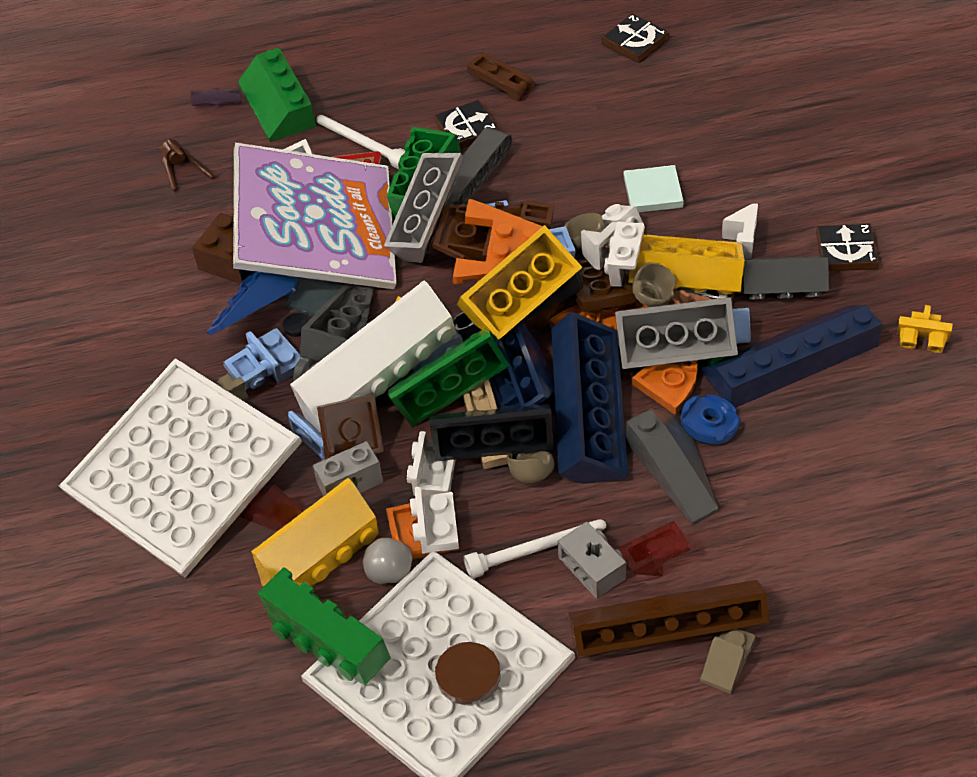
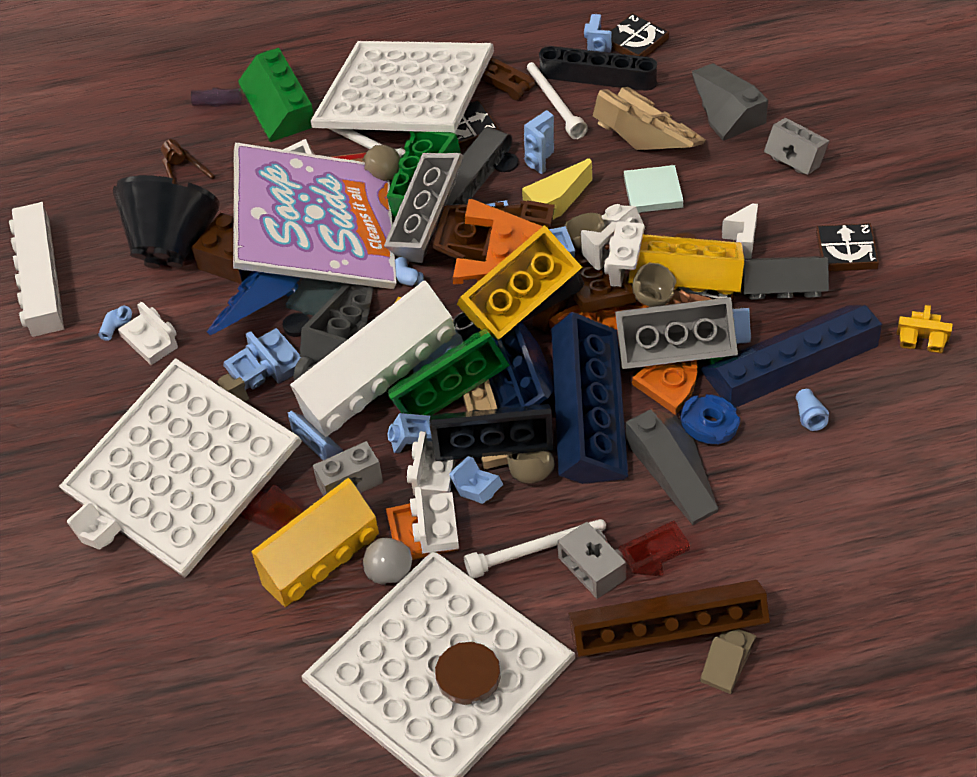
(36, 270): none -> white brick
(92, 527): none -> white bracket
(114, 320): none -> light blue arm
(149, 335): none -> white bracket
(163, 217): none -> black cone
(322, 629): green wedge -> none
(350, 424): reddish brown tile -> none
(382, 162): none -> dark tan hair
(404, 86): none -> white tile
(406, 275): none -> light blue arm
(407, 429): none -> light blue bracket
(473, 482): none -> light blue bracket
(507, 163): none -> black piece
(539, 141): none -> light blue bracket
(560, 188): none -> light yellow slope
(575, 125): none -> white piece
(597, 39): none -> light blue bracket
(598, 68): none -> black beam
(640, 122): none -> tan wedge
(729, 101): none -> dark grey wedge
(796, 146): none -> light grey brick
(811, 411): none -> light blue cone

